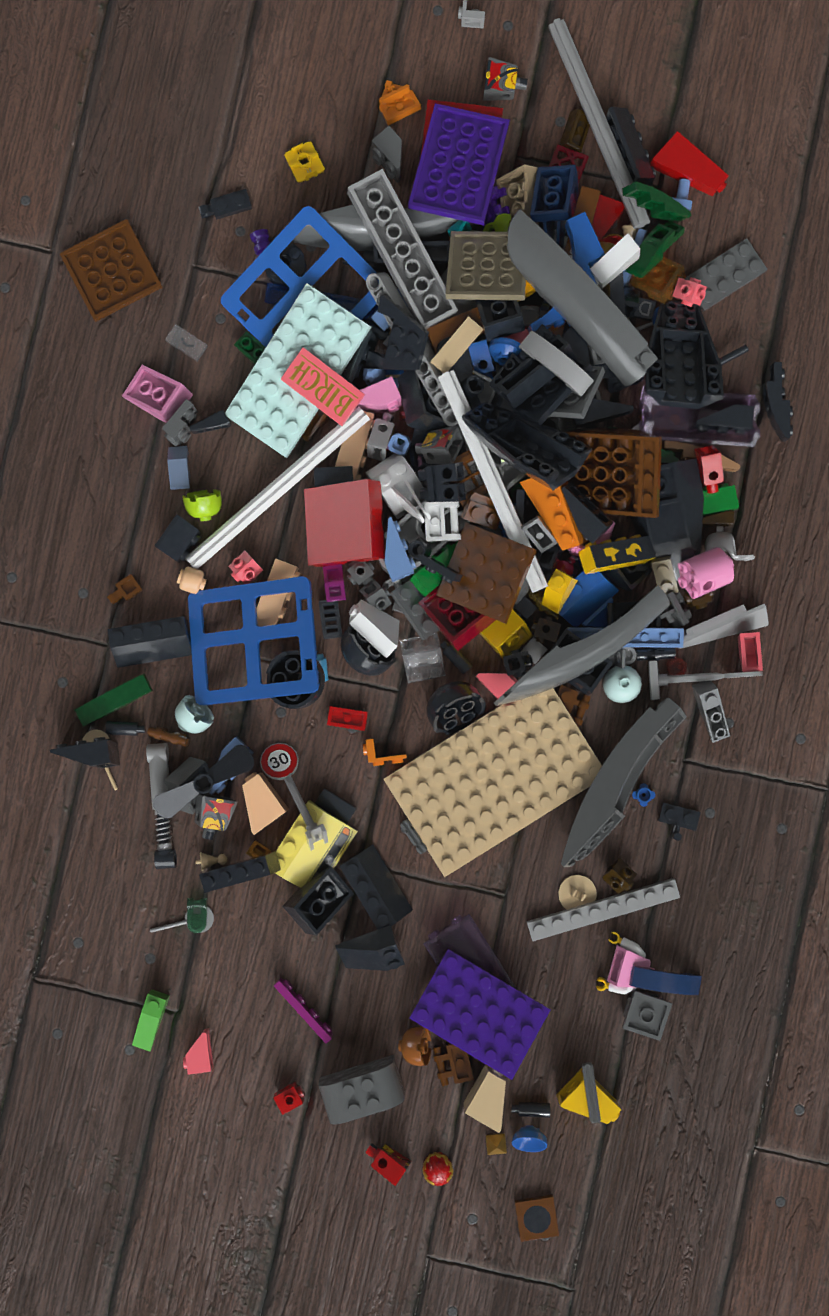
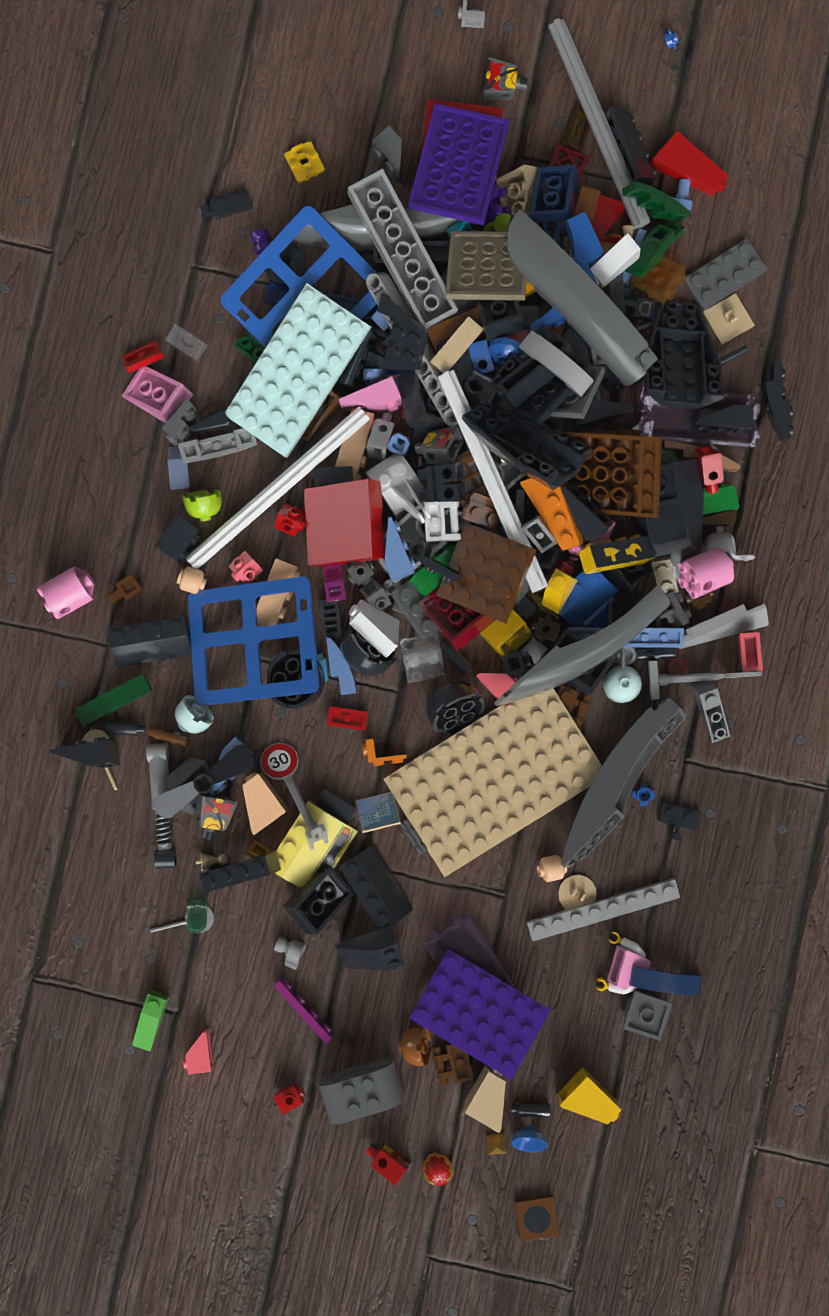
(67, 591): none -> bright pink cylinder
(111, 270): reddish brown plate -> none
(142, 356): none -> red plate
(216, 446): none -> light grey slope
(290, 520): none -> red brick
(293, 951): none -> light grey piece
(322, 386): coral tile -> none
(340, 668): none -> medium blue slope
(377, 812): none -> piece
(397, 102): orange slope -> none
(551, 868): none -> light nougat head
(591, 1092): dark grey axle -> none
(619, 876): dark brown brick -> none
(671, 39): none -> blue plate
(689, 291): coral brick -> none
(728, 319): none -> tan piece

